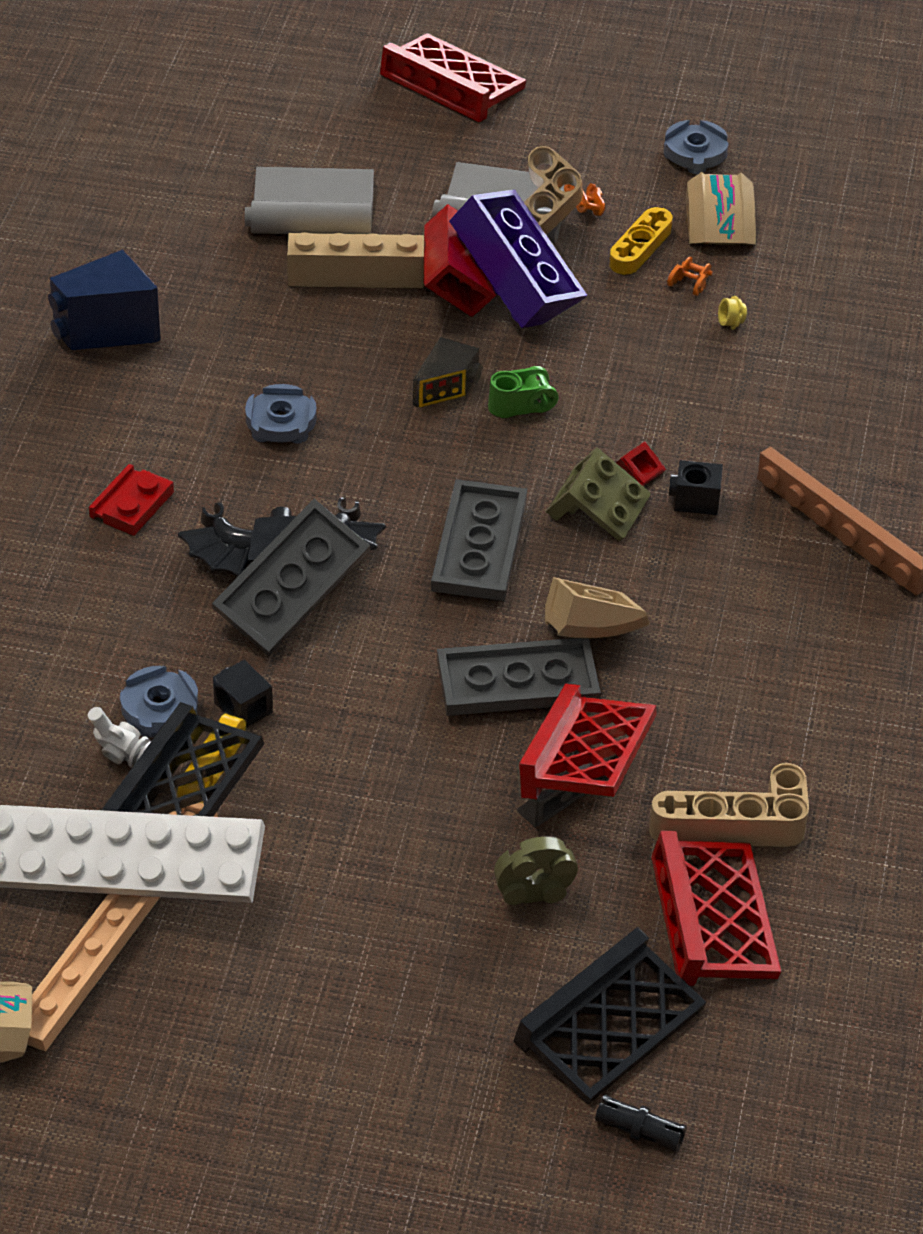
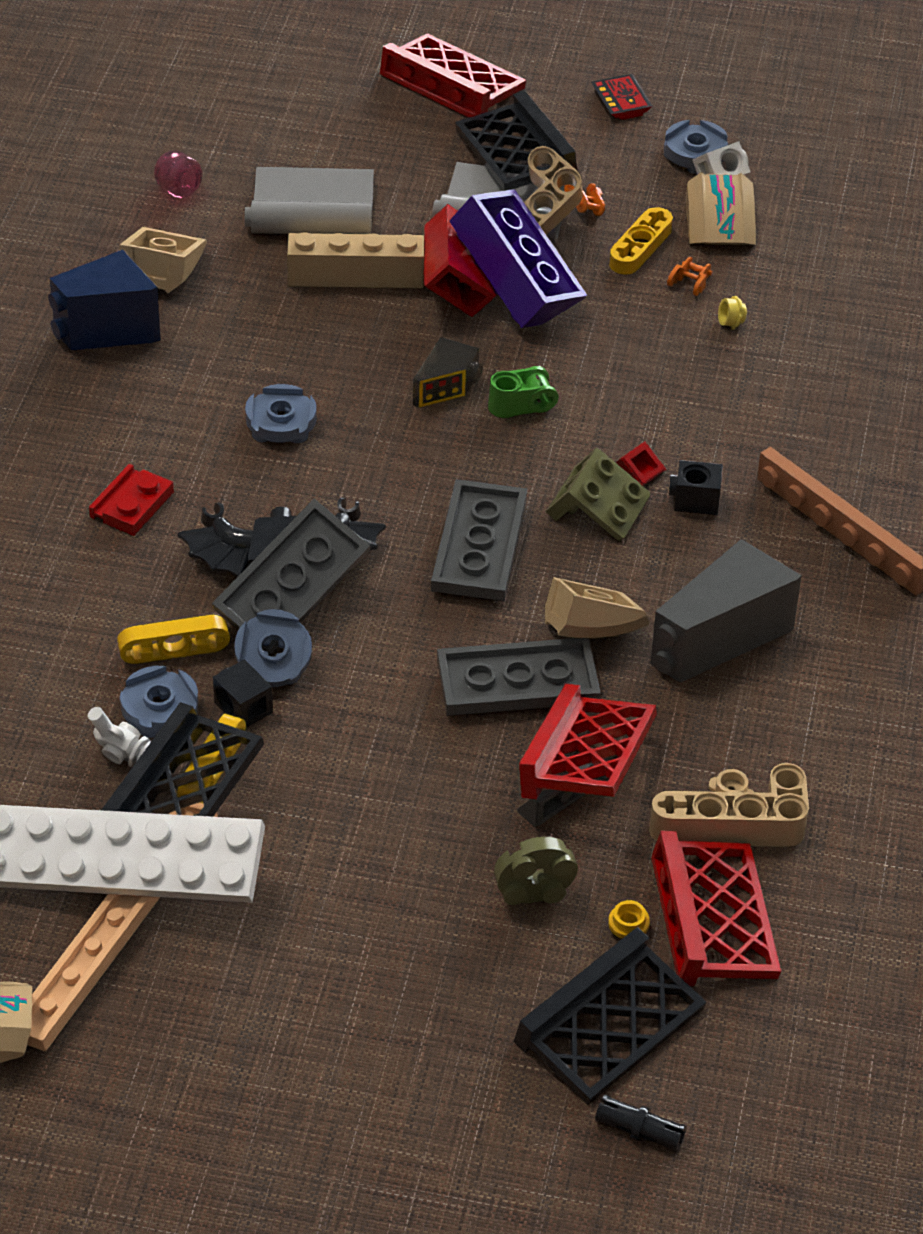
(160, 631): none -> yellow beam
(164, 255): none -> tan slope
(178, 173): none -> clear pink head
(290, 634): none -> sand blue plate
(527, 120): none -> black fence
(622, 96): none -> piece
(630, 912): none -> yellow plate
(725, 612): none -> dark grey slope
(729, 781): none -> tan plate
(732, 155): none -> white brick

